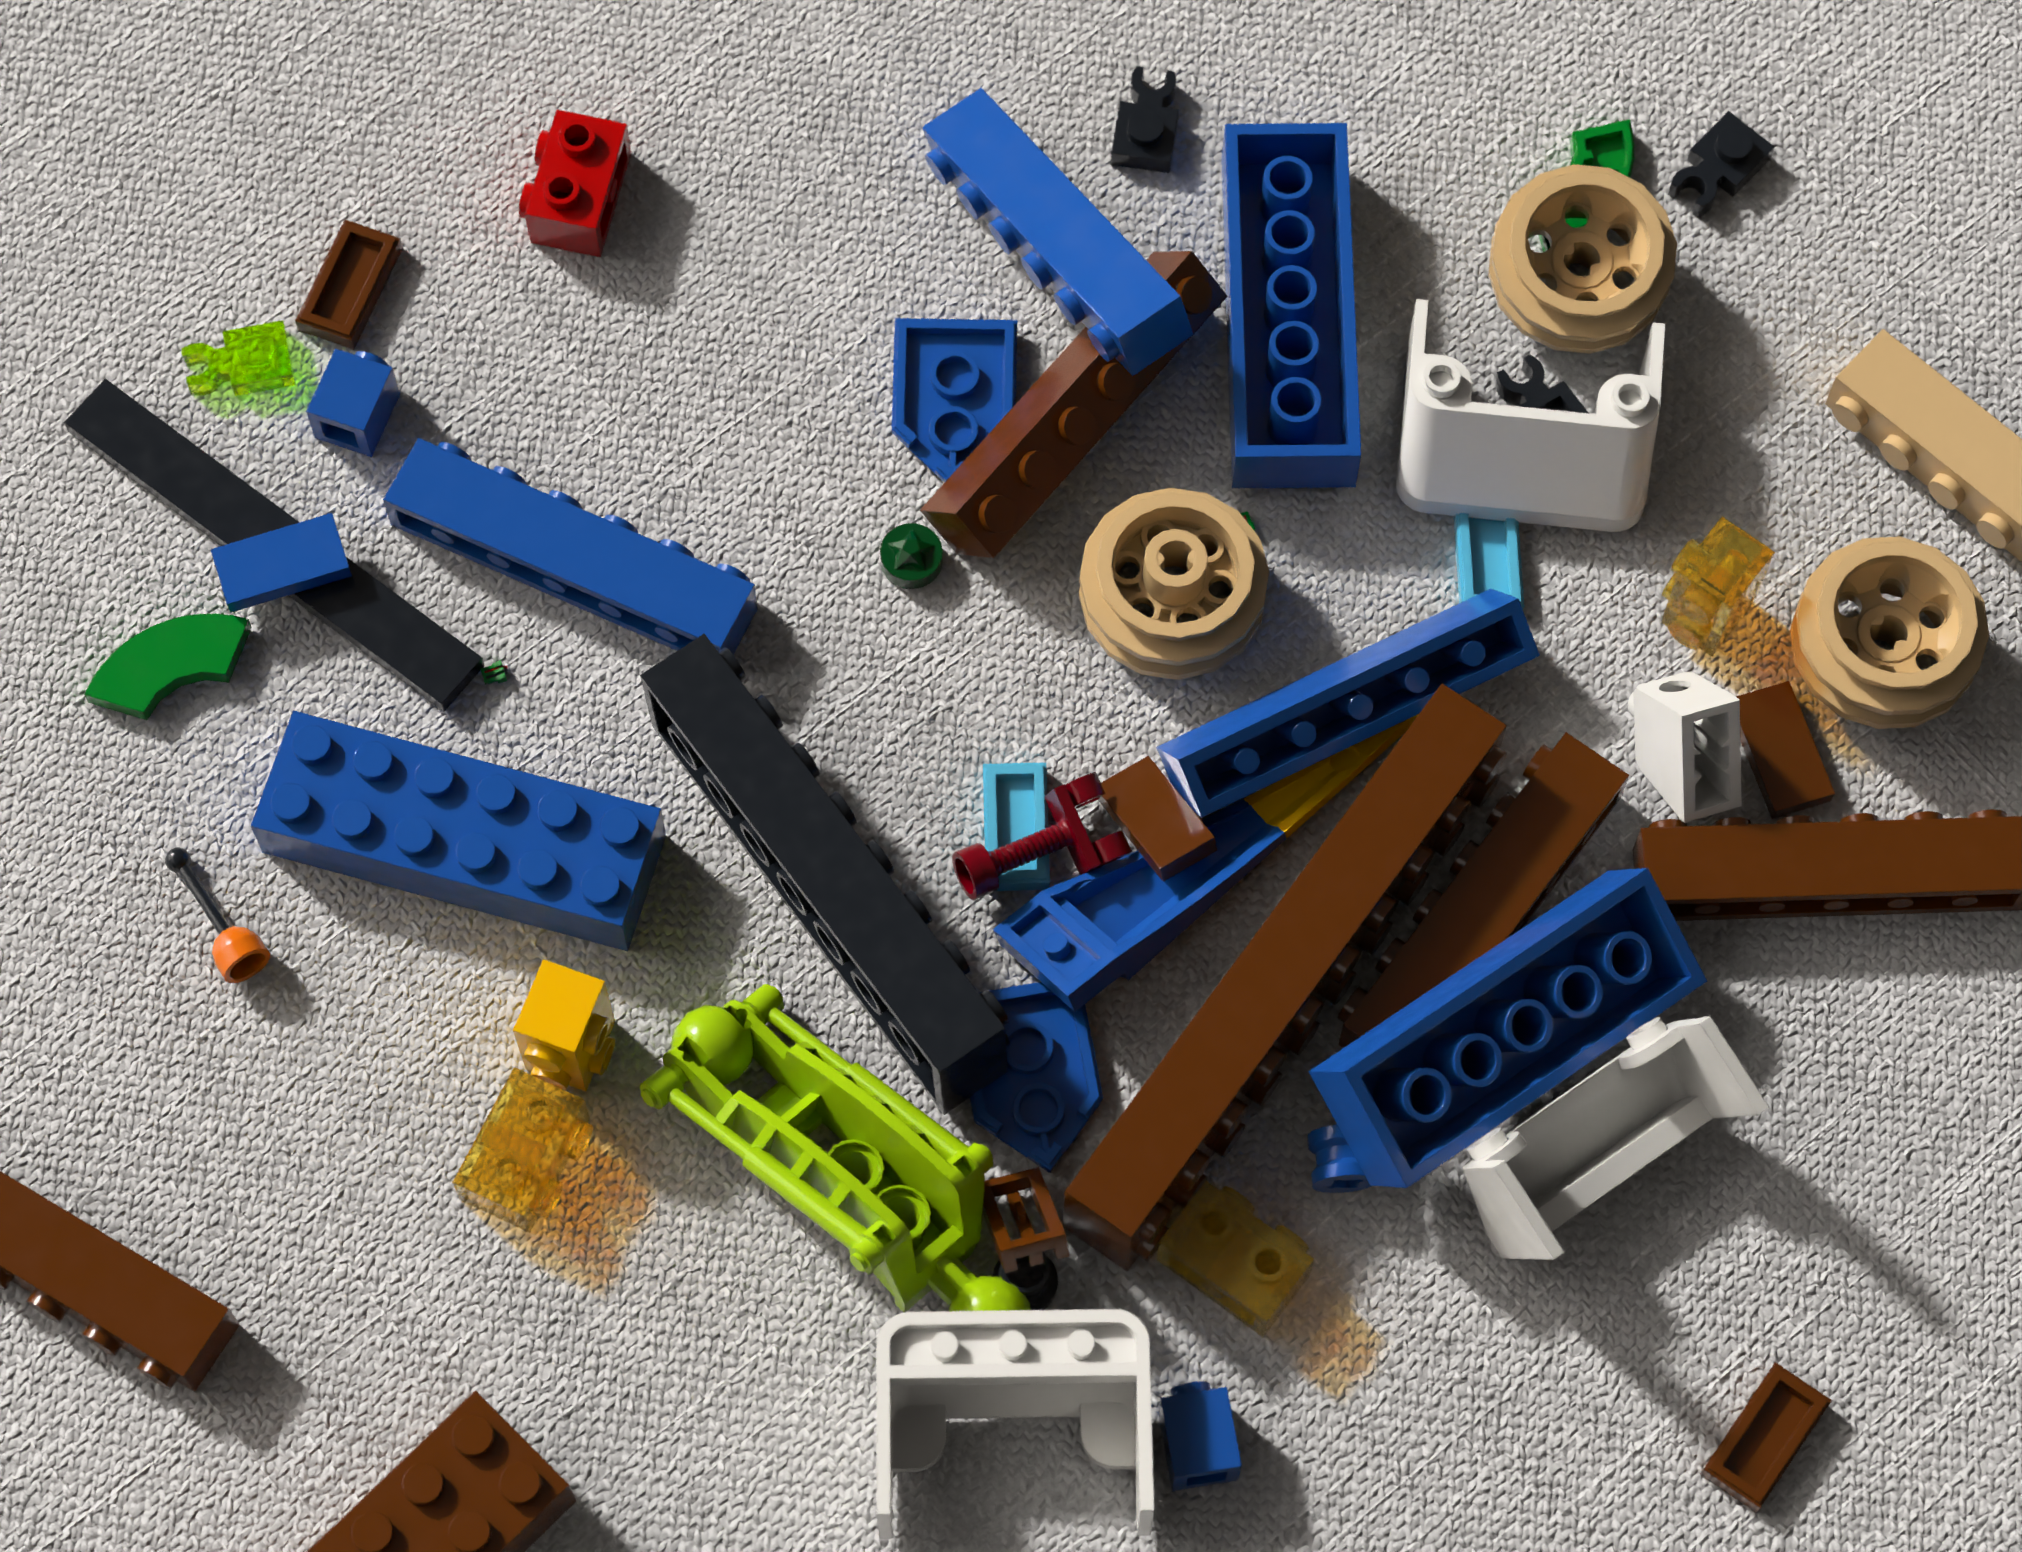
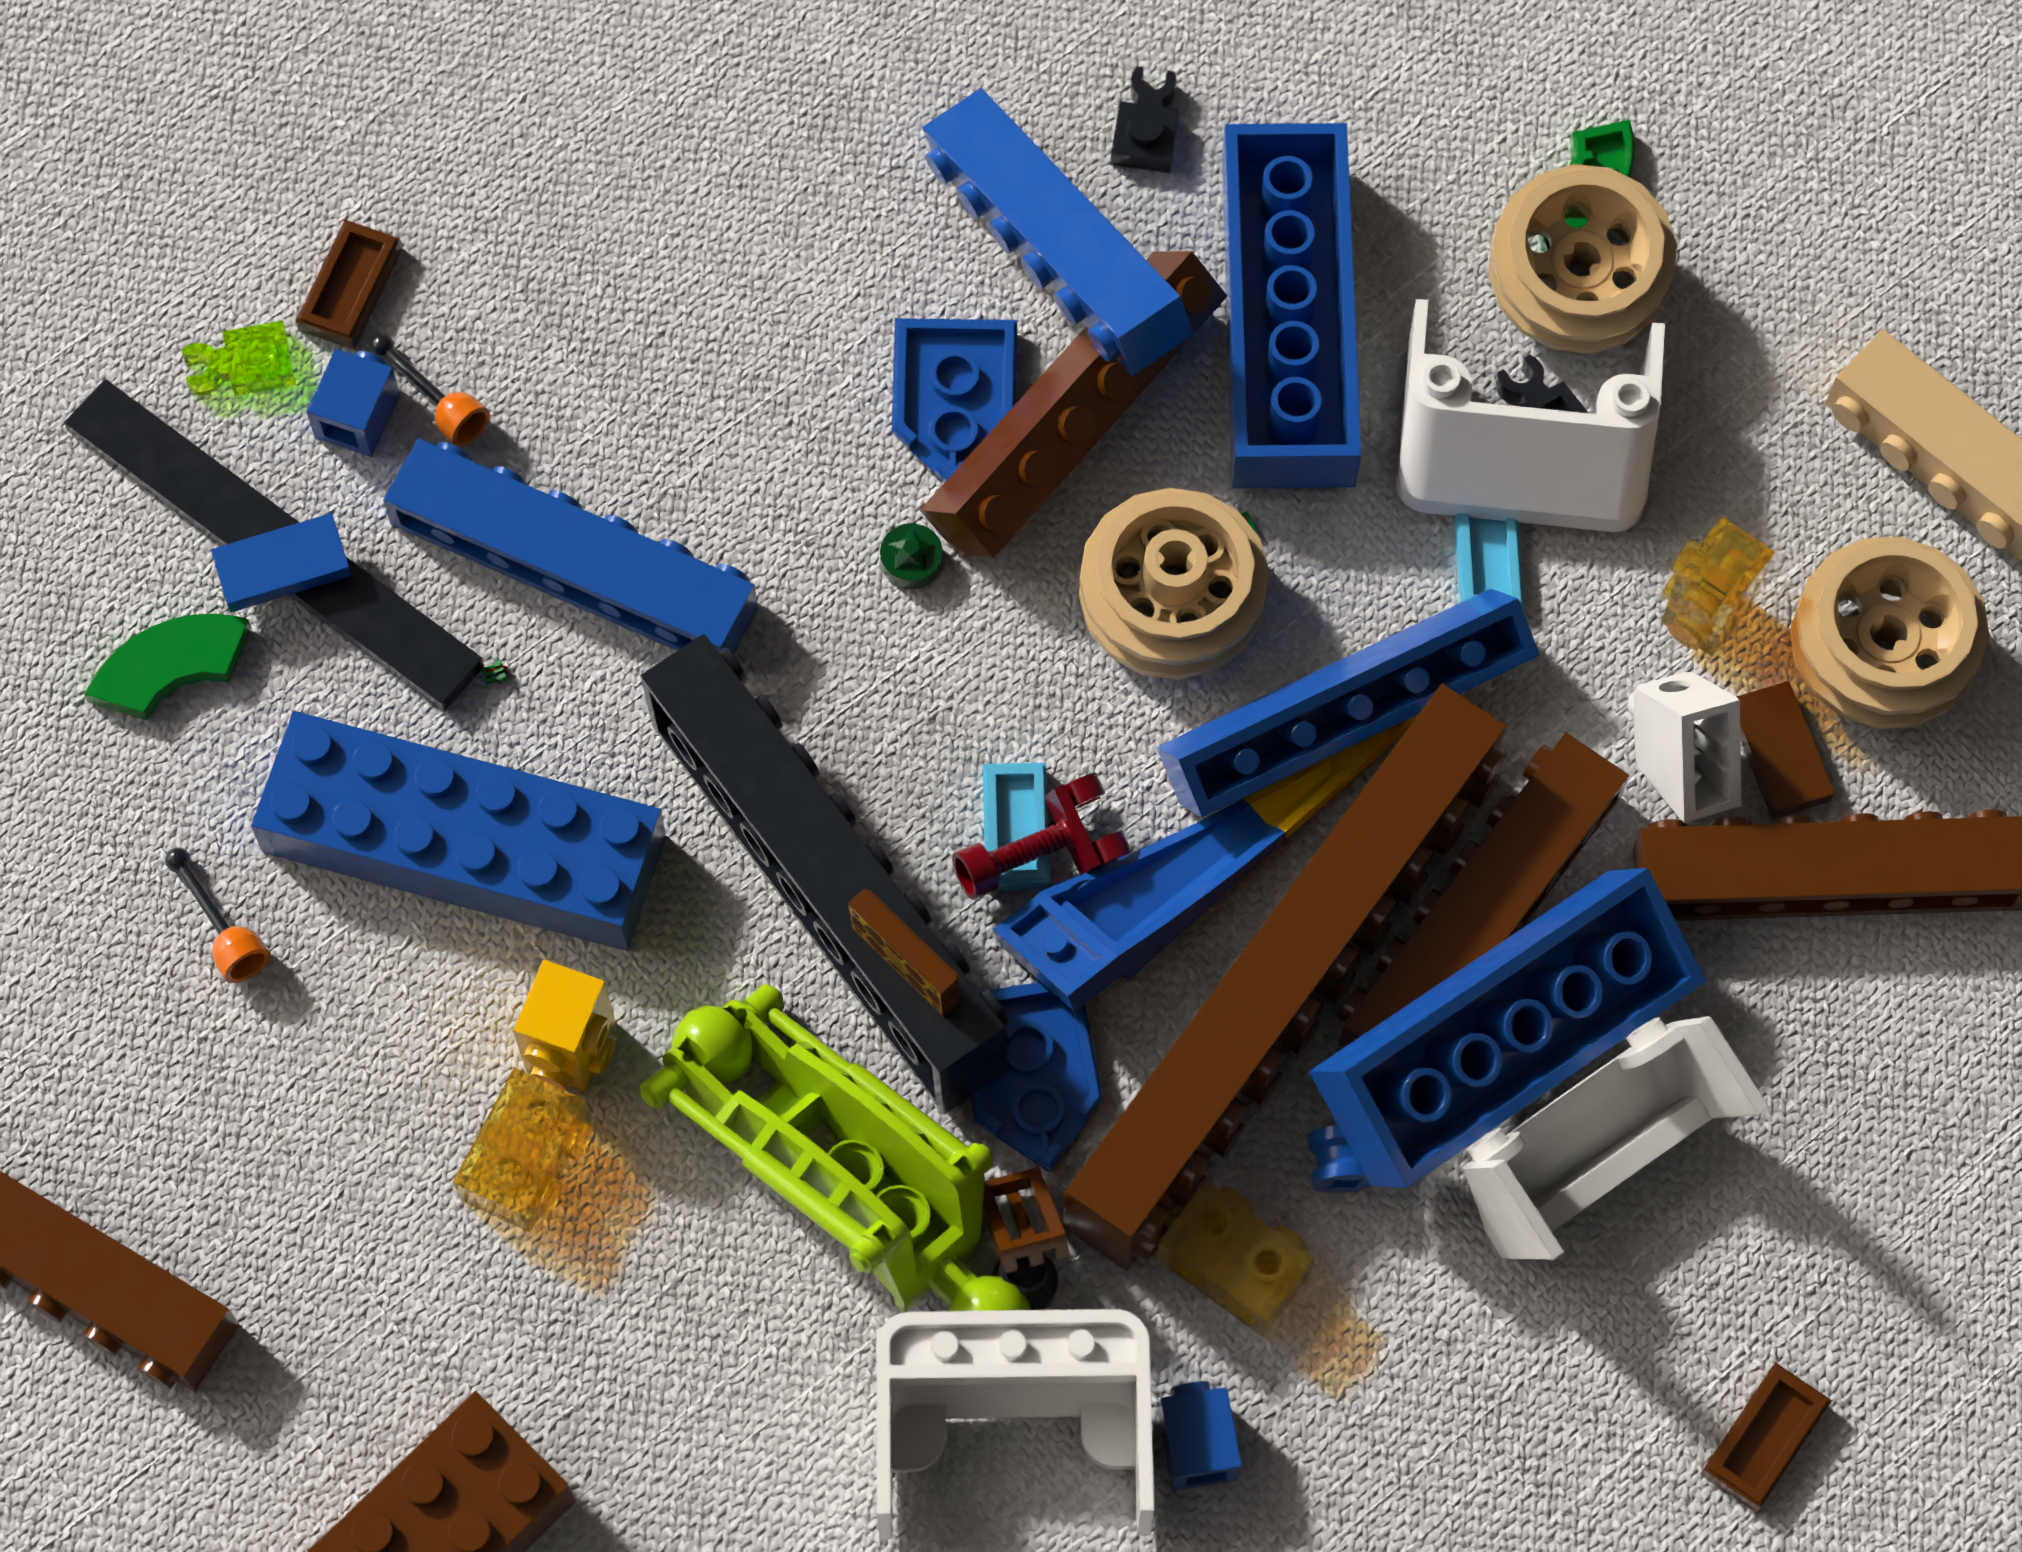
(457, 415): none -> orange hinge
(576, 182): red brick -> none
(904, 951): none -> reddish brown tile
(1156, 819): reddish brown tile -> none
(1724, 159): black plate -> none

